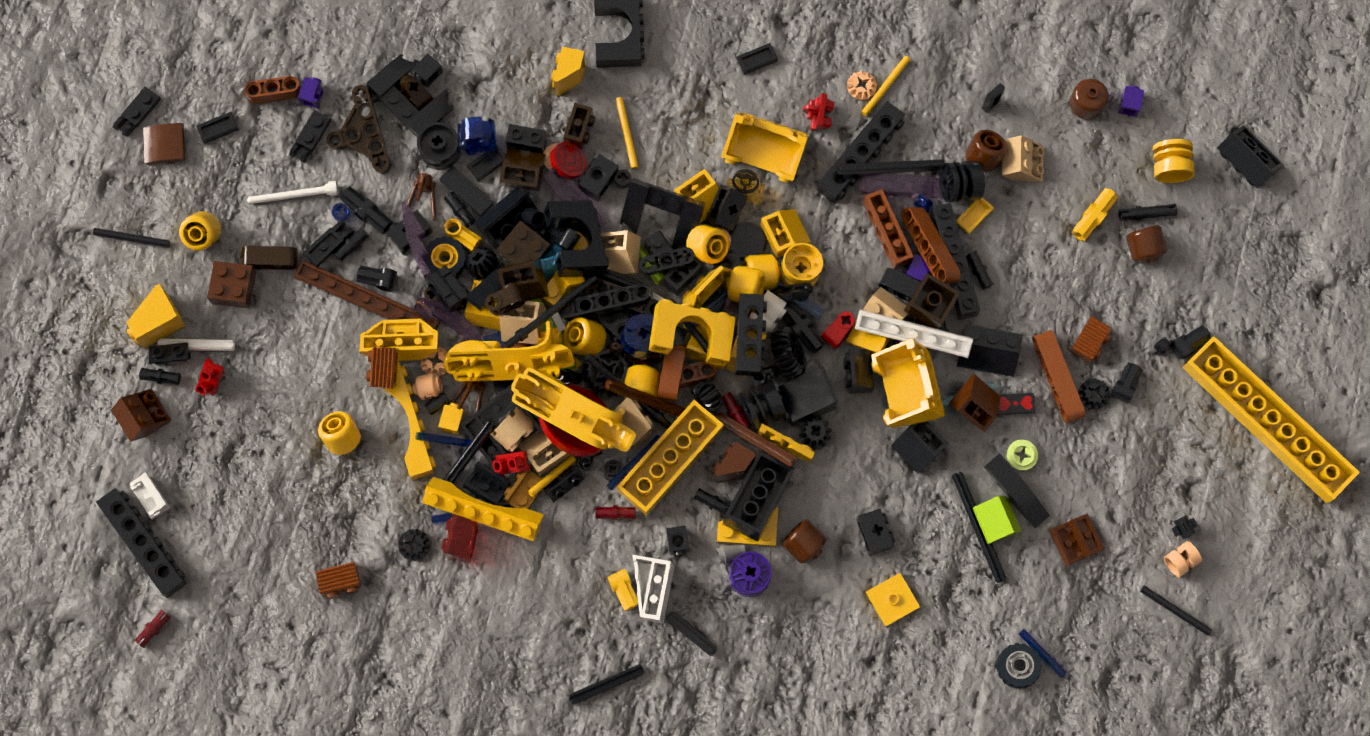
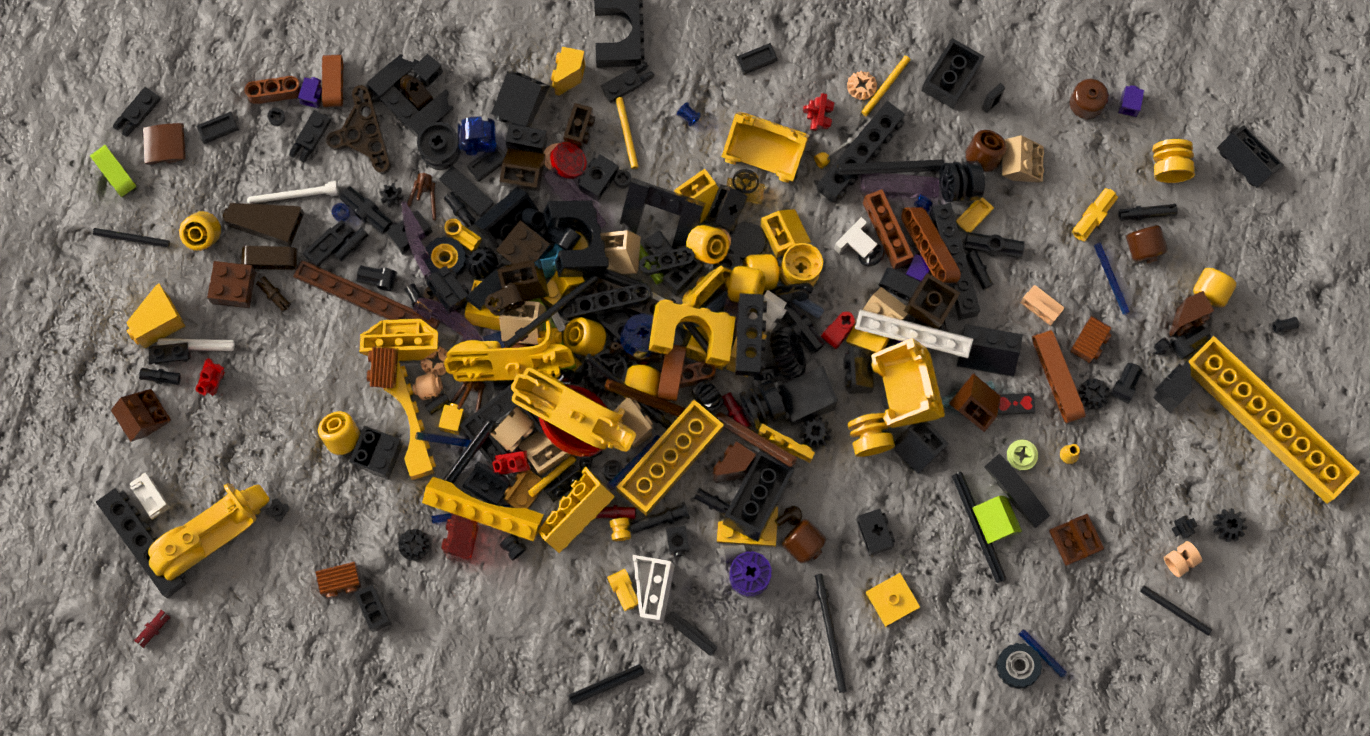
(113, 171): none -> lime beam
(207, 532): none -> yellow piece
(269, 222): none -> dark brown slope
(271, 511): none -> black plate
(273, 293): none -> dark brown pin
(278, 111): none -> black bush
(332, 80): none -> dark orange beam
(372, 608): none -> black brick
(376, 452): none -> black slope
(388, 192): none -> black gear
(413, 295): none -> black pin
(513, 546): none -> black wheel
(519, 99): none -> black slope
(575, 511): none -> yellow wedge
(620, 530): none -> yellow wheel
(626, 82): none -> black hinge
(667, 516): none -> black pin
(688, 114): none -> clear blue bush
(791, 514): none -> dark brown plate
(822, 159): none -> yellow hinge
(822, 594): none -> black bar
(860, 243): none -> white piece
(872, 439): none -> yellow wheel
(952, 73): none -> black brick
(982, 242): none -> black piece
(1042, 305): none -> light nougat panel
(1069, 457): none -> yellow cone
(1111, 278): none -> clear blue bar
(1176, 388): none -> black slope
(1191, 313): none -> reddish brown slope
(1216, 286): none -> yellow head
(1223, 520): none -> black gear
(1284, 325): none -> black pin

